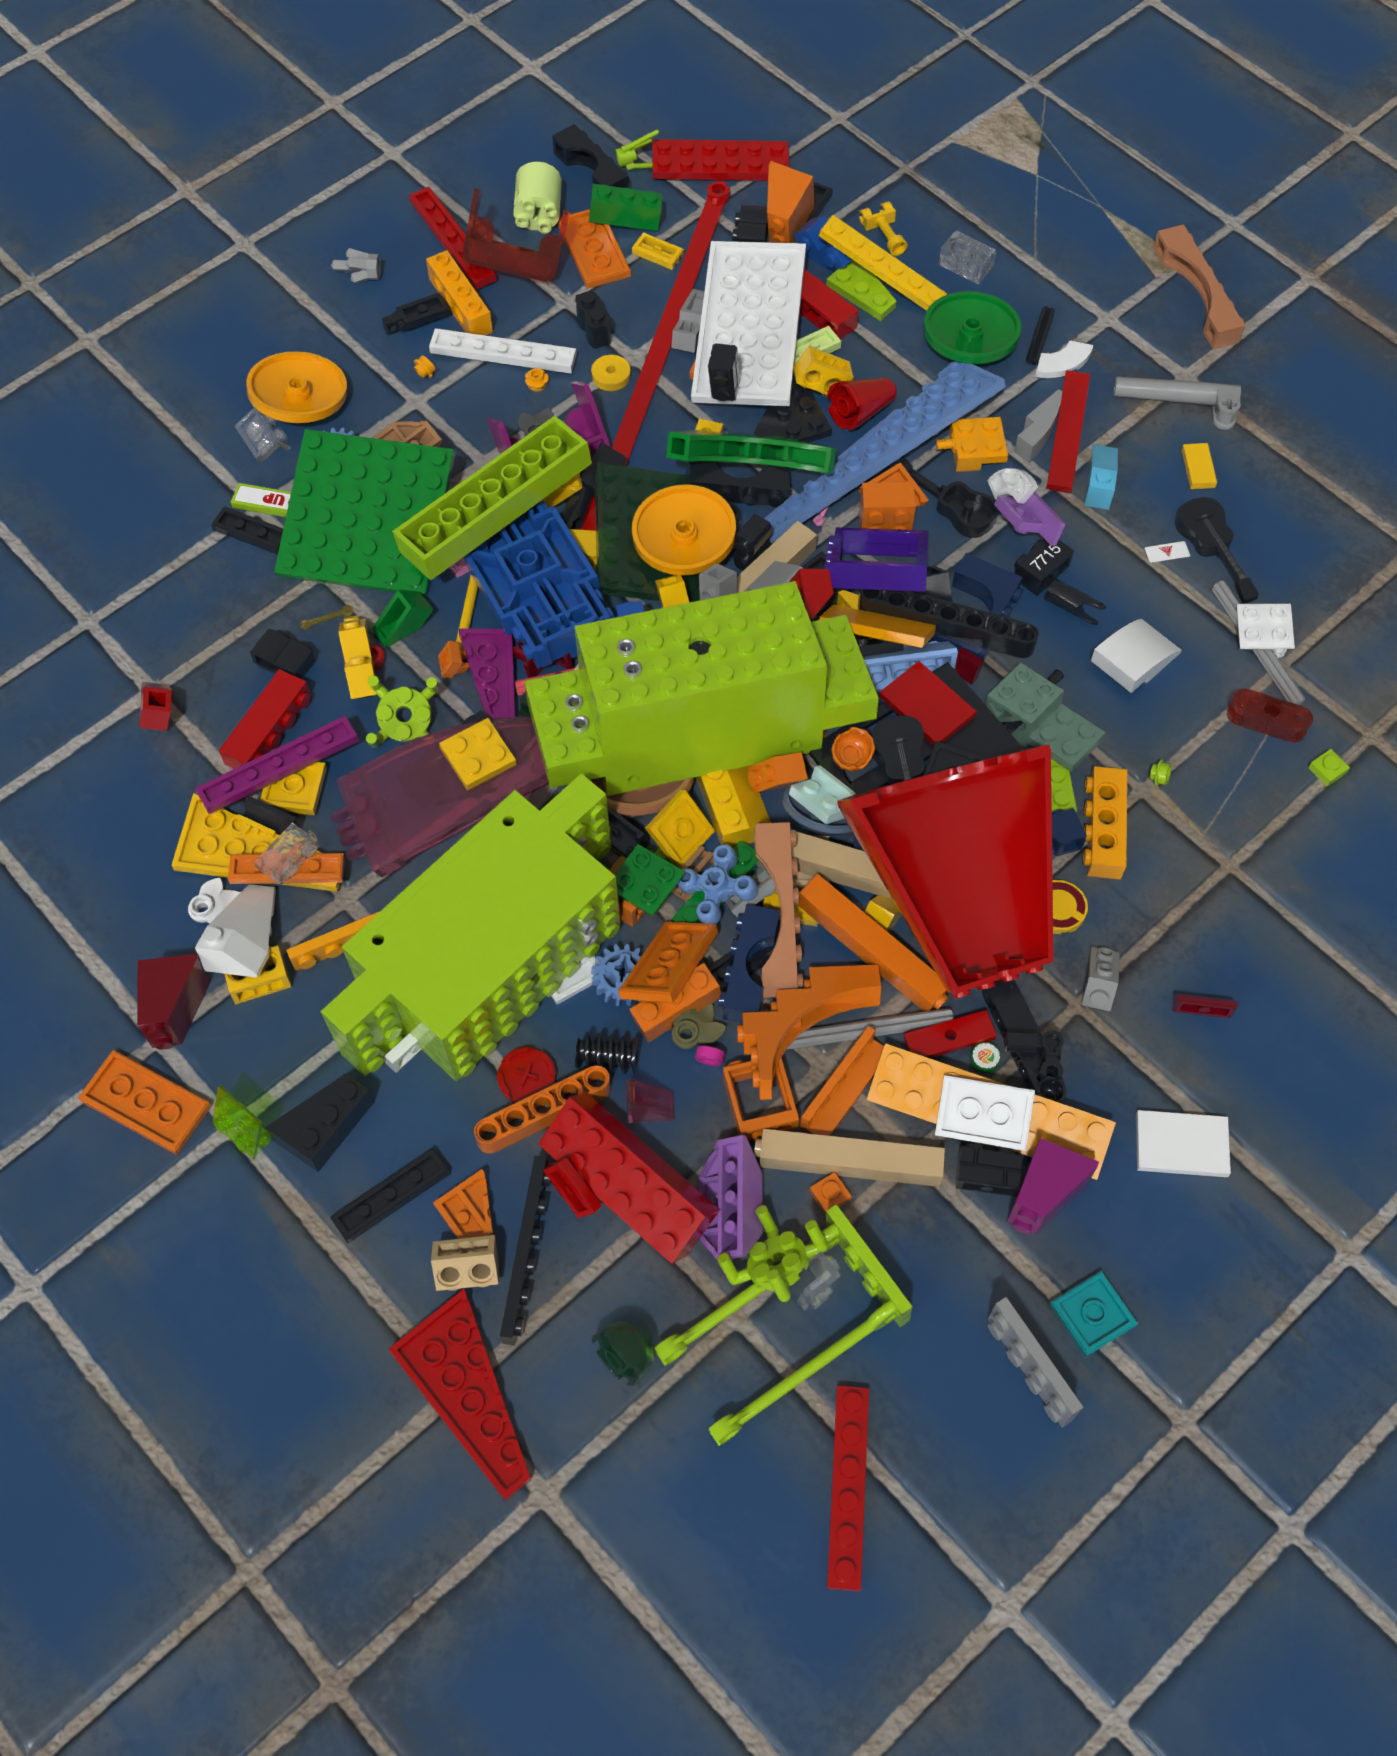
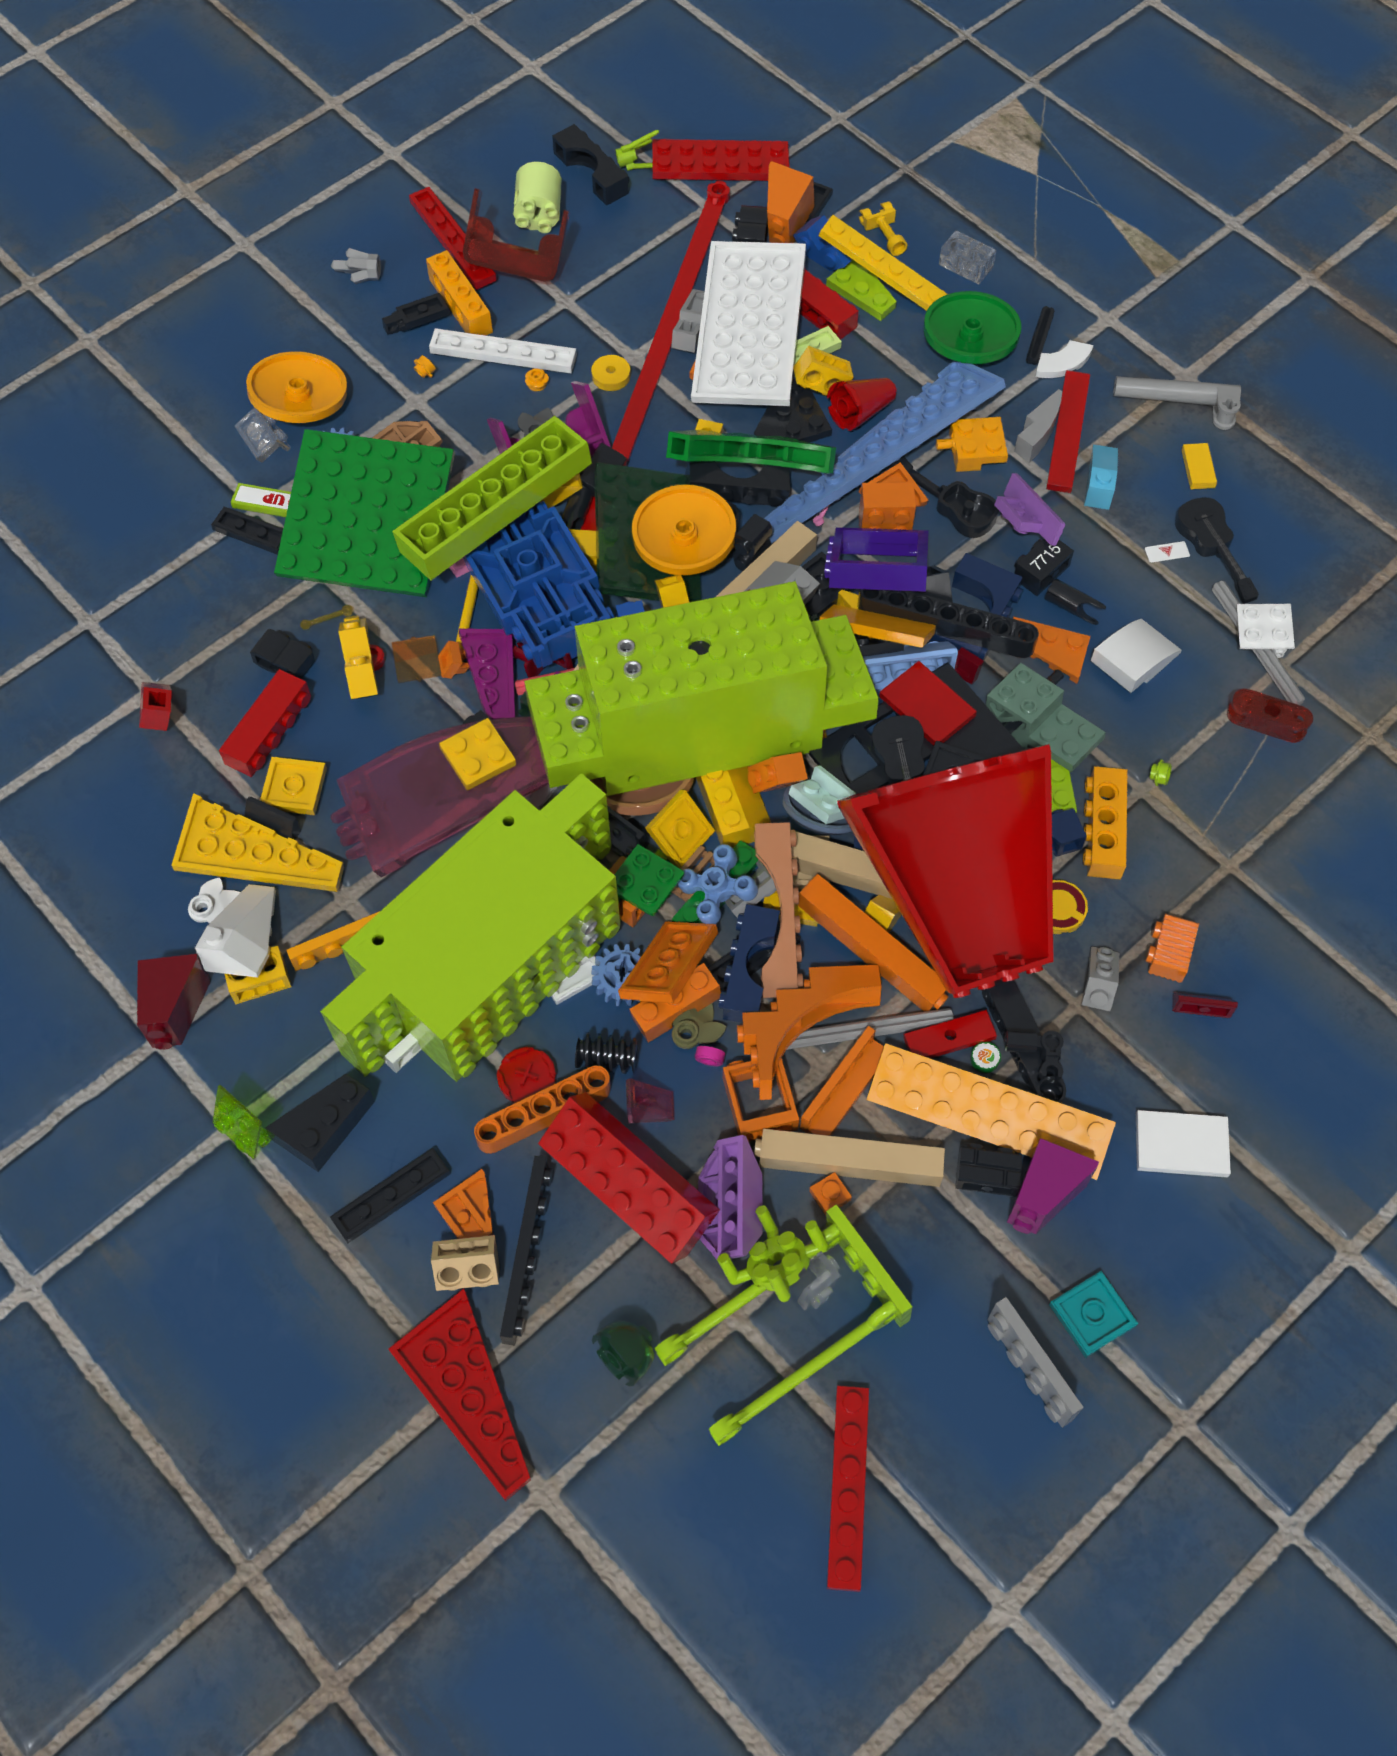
(145, 1102): orange tile -> none
(276, 764): magenta plate -> none
(287, 853): clear bracket -> none
(317, 869): orange tile -> none
(395, 700): lime plate -> none
(402, 617): green slope -> none
(416, 659): none -> clear orange piece
(572, 1187): red tile -> none
(593, 319): black brick -> none
(594, 251): orange tile -> none
(625, 207): green brick -> none
(655, 253): yellow tile -> none
(717, 582): light grey brick -> none
(724, 372): black brick -> none
(814, 588): red slope -> none
(853, 749): orange hair -> none
(985, 1112): white tile -> none
(1014, 483): white tile -> none
(1060, 649): none -> orange wing
(1172, 948): none -> orange brick
(1179, 252): nougat arch -> none
(1329, 767): lime plate -> none

